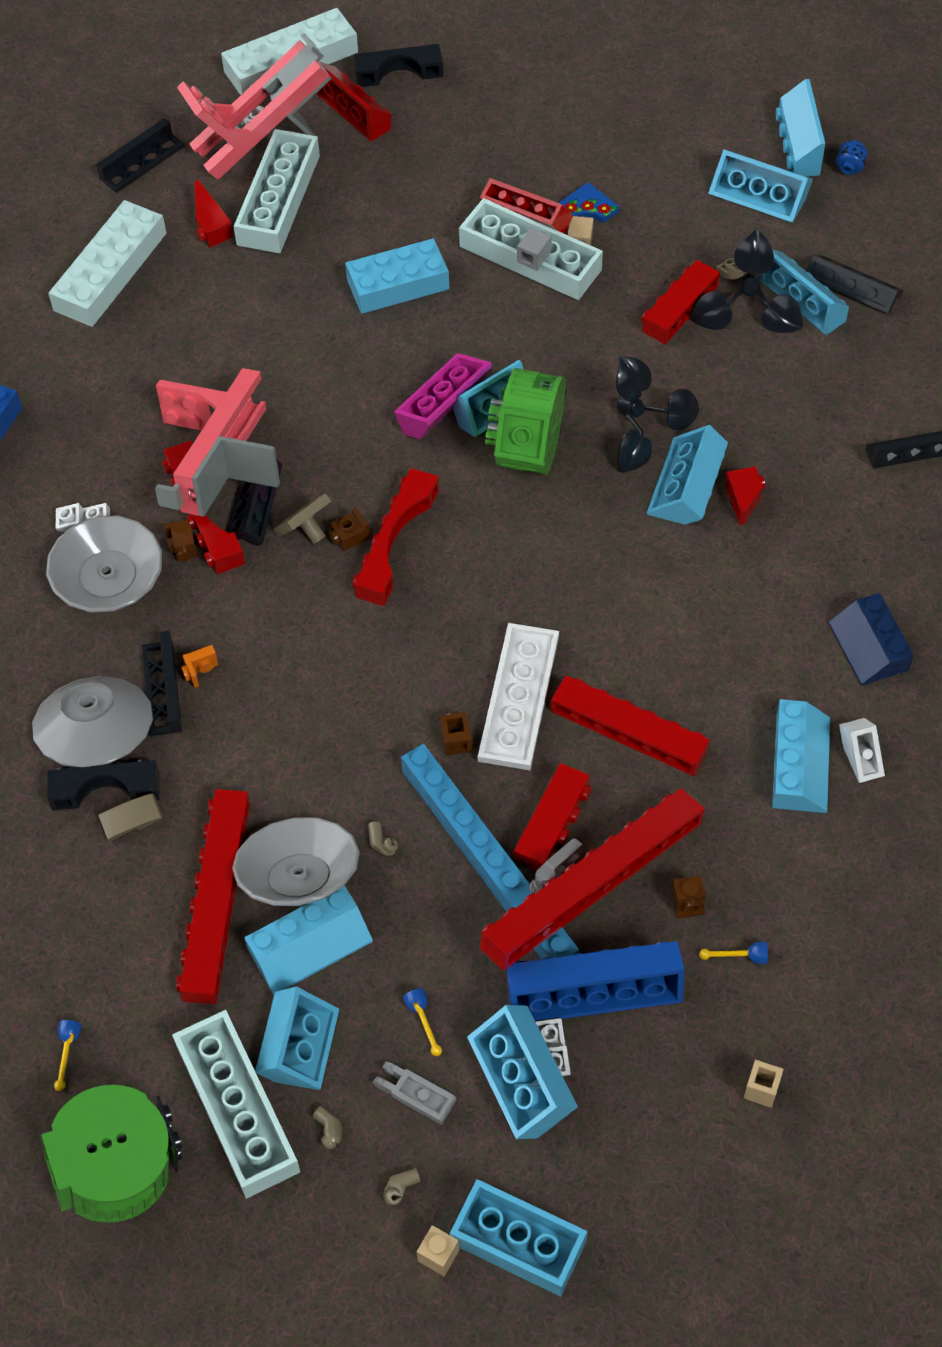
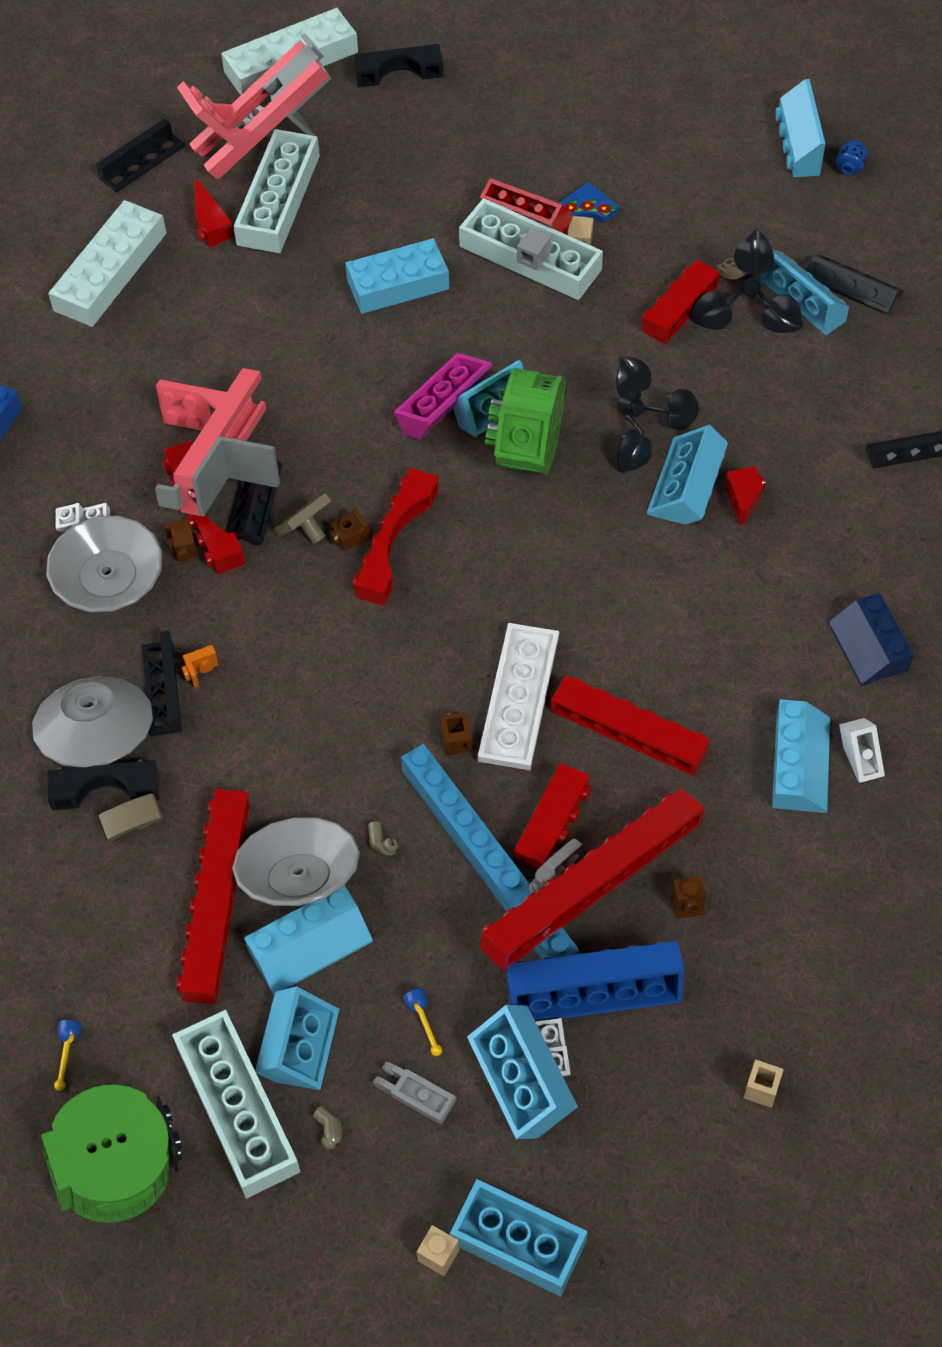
(354, 104): red slope -> none
(397, 1184): dark tan arm -> none
(757, 953): hinge -> none
(760, 186): medium azure slope -> none

